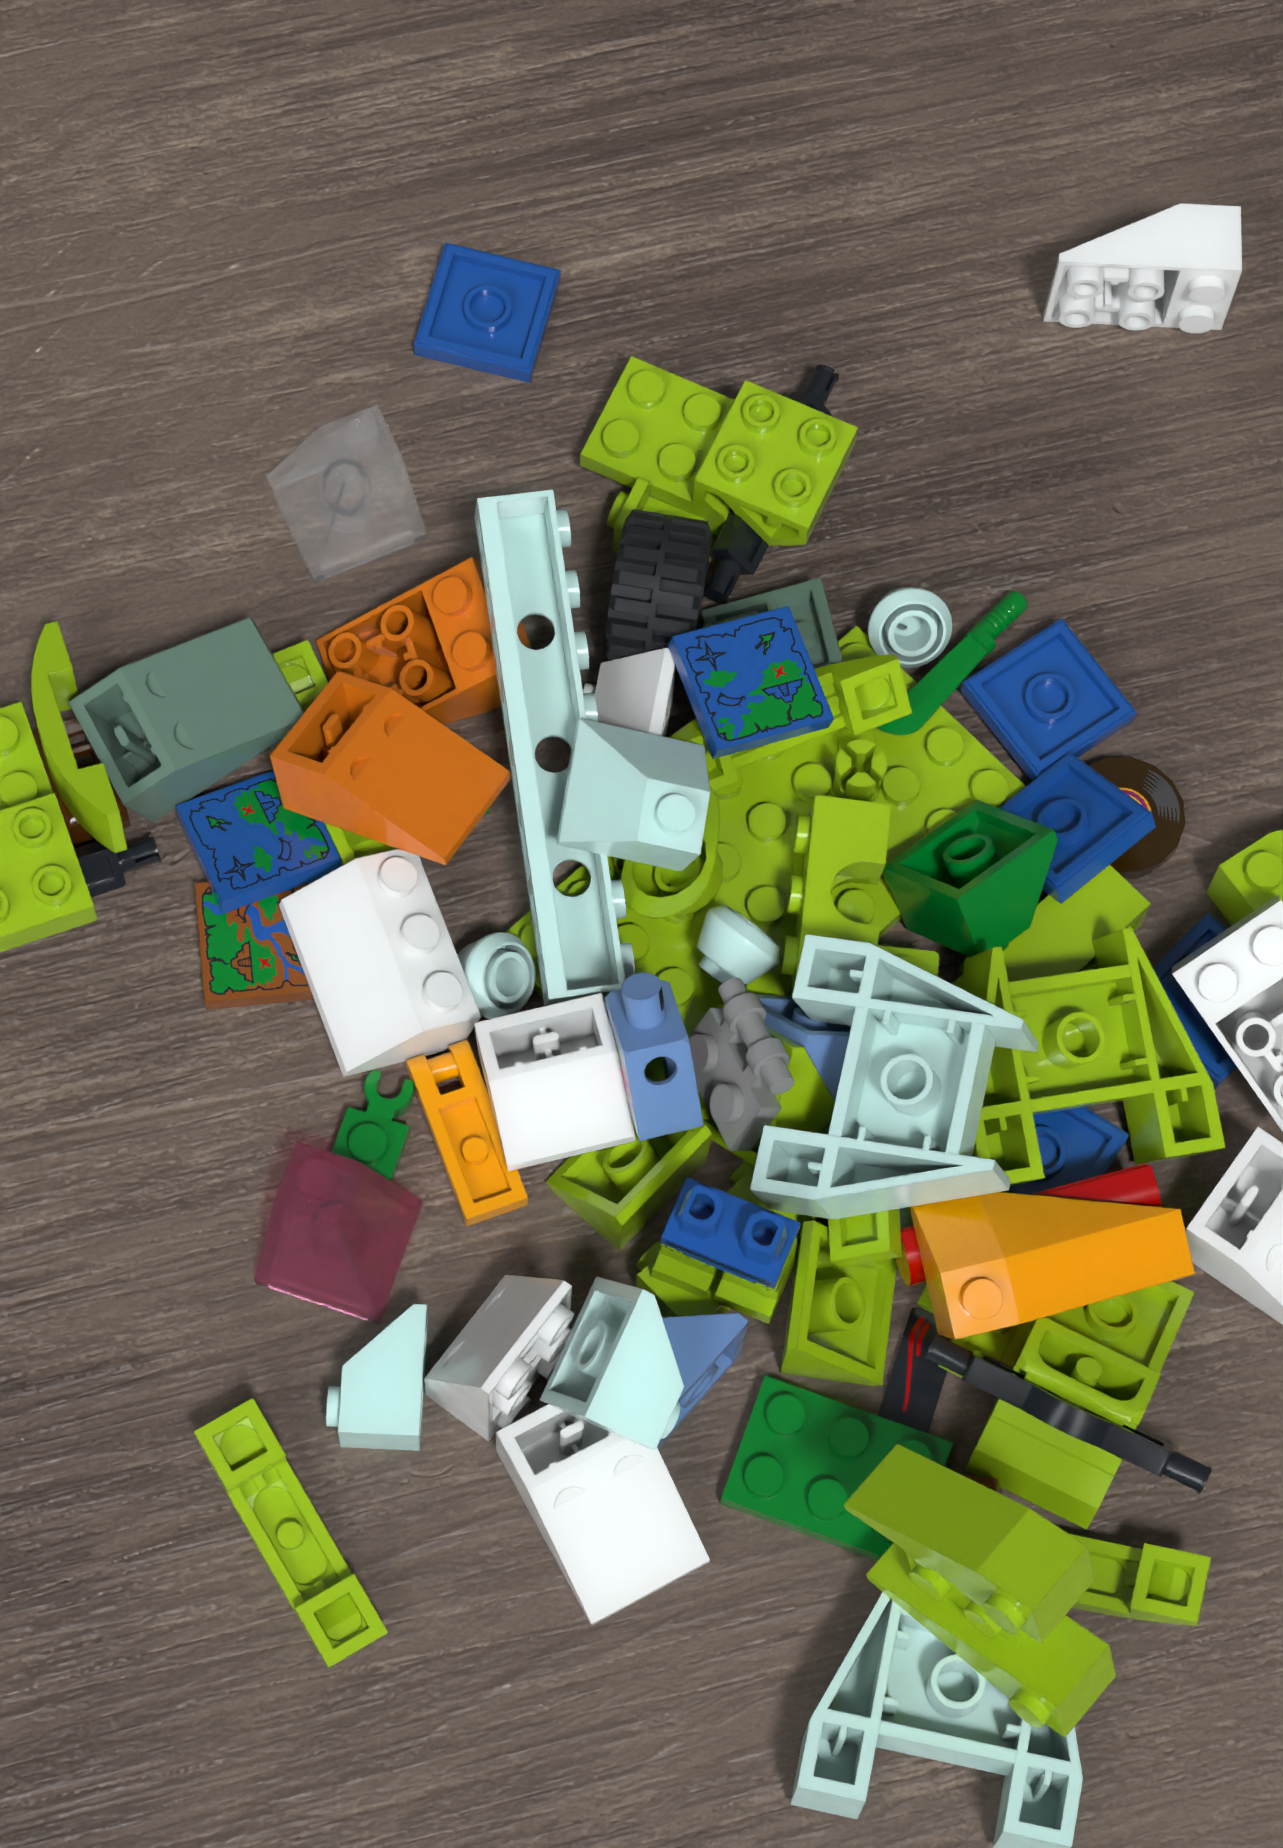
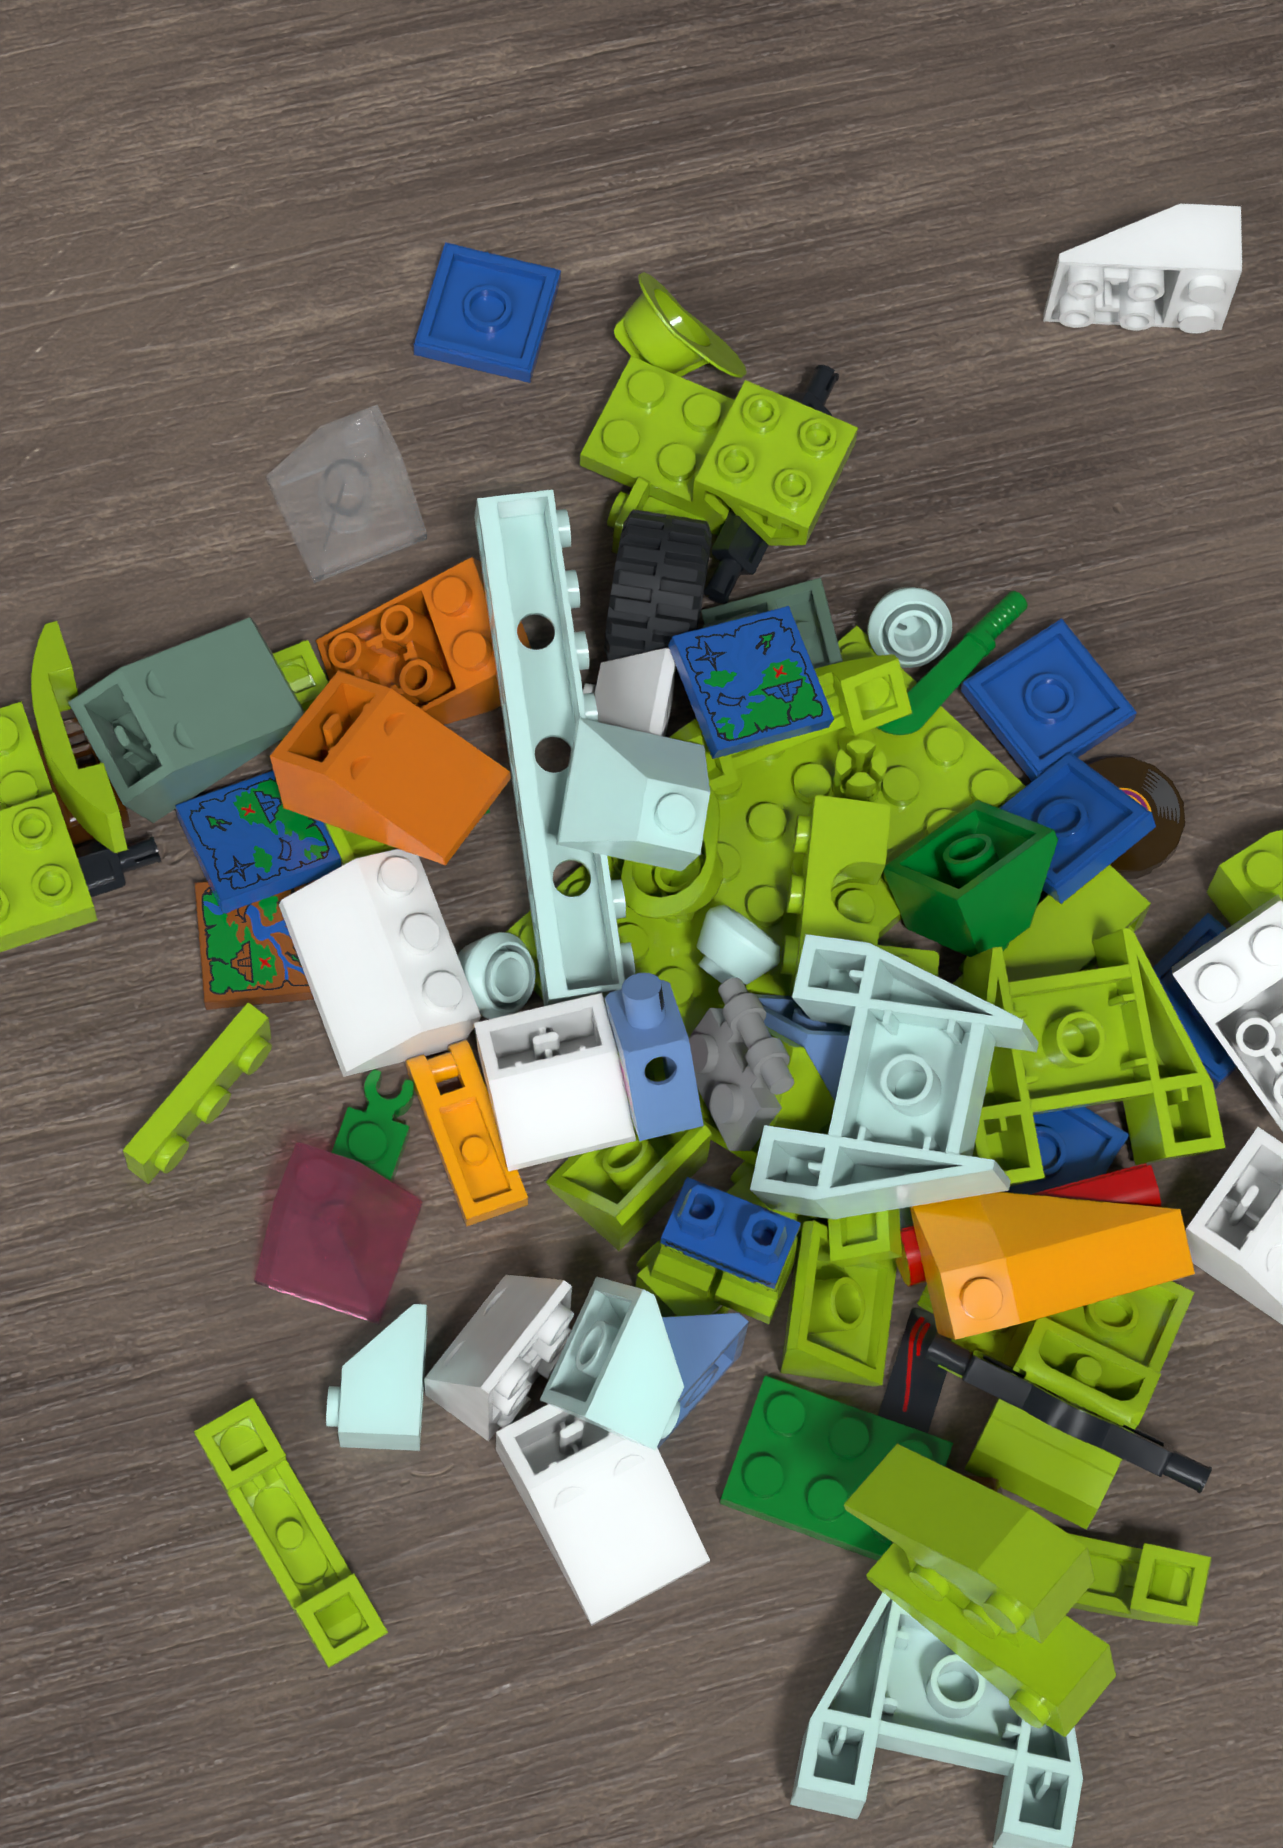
(199, 1095): none -> lime plate
(669, 336): none -> lime piece

